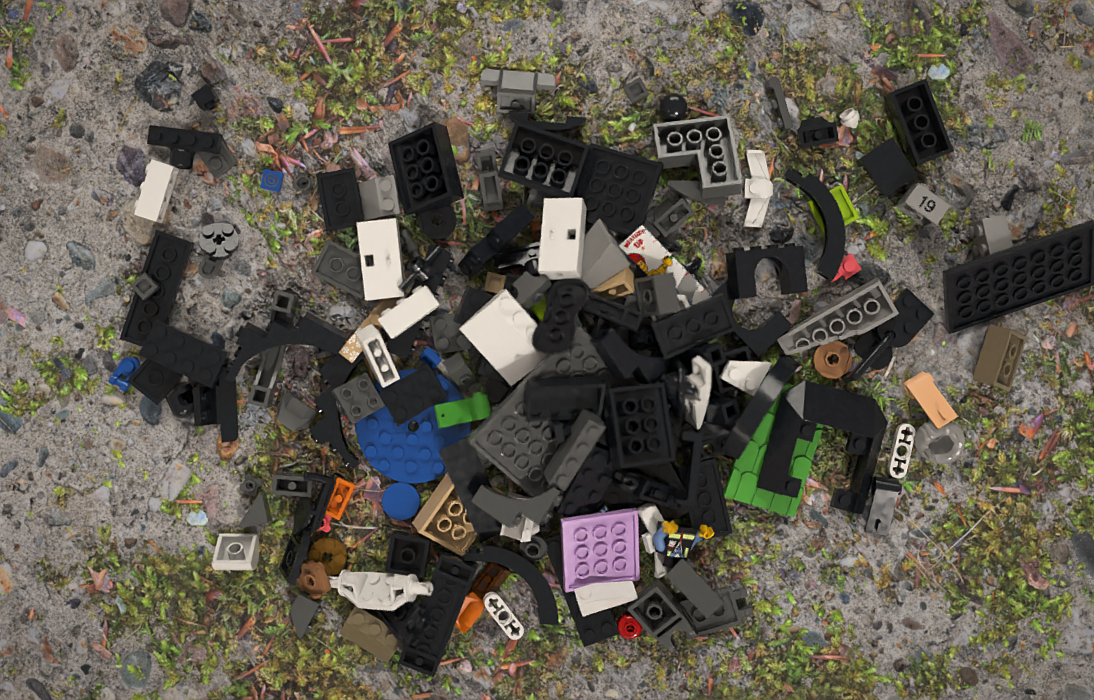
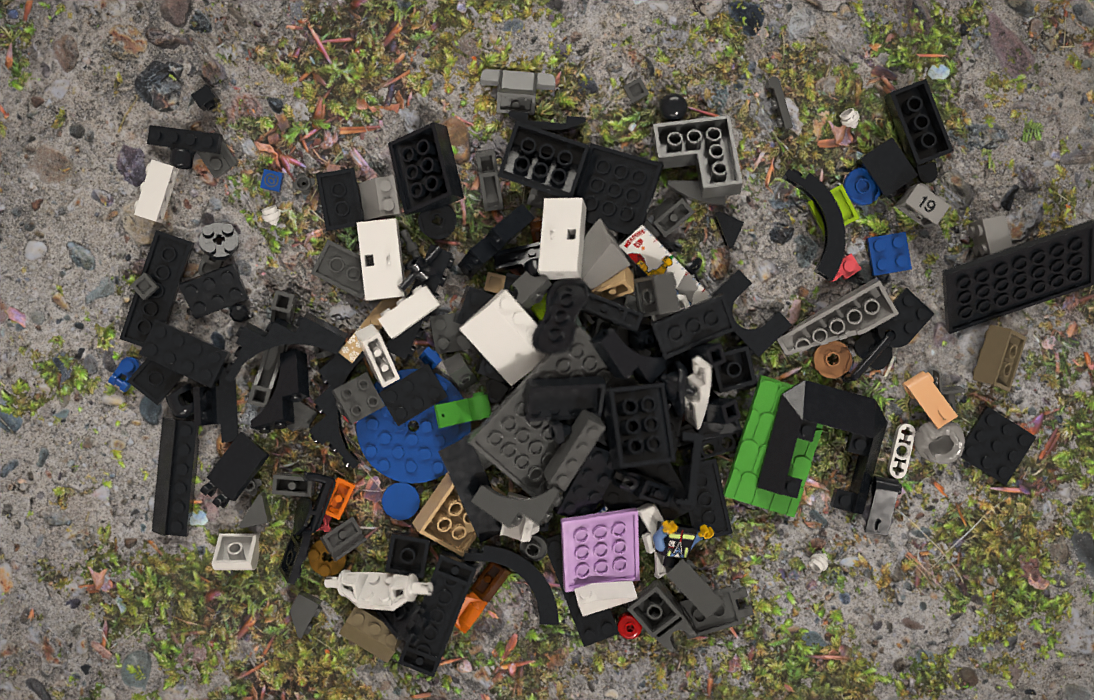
(175, 477): none -> black slope
(214, 291): none -> black plate
(235, 470): none -> black tile
(239, 313): none -> black tile
(271, 214): none -> white plate
(291, 387): none -> black arch
(318, 584): medium nougat plate -> none
(343, 538): none -> dark grey plate
(503, 623): white beam -> none
(728, 227): none -> black slope
(742, 267): black arch -> none
(745, 374): white wing -> none
(757, 189): white plate -> none
(759, 406): black arch -> none
(816, 133): black slope -> none
(818, 562): none -> white plate
(861, 187): none -> blue tile
(888, 253): none -> blue plate
(927, 173): none -> black tile
(947, 392): none -> dark grey bracket
(996, 445): none -> black plate

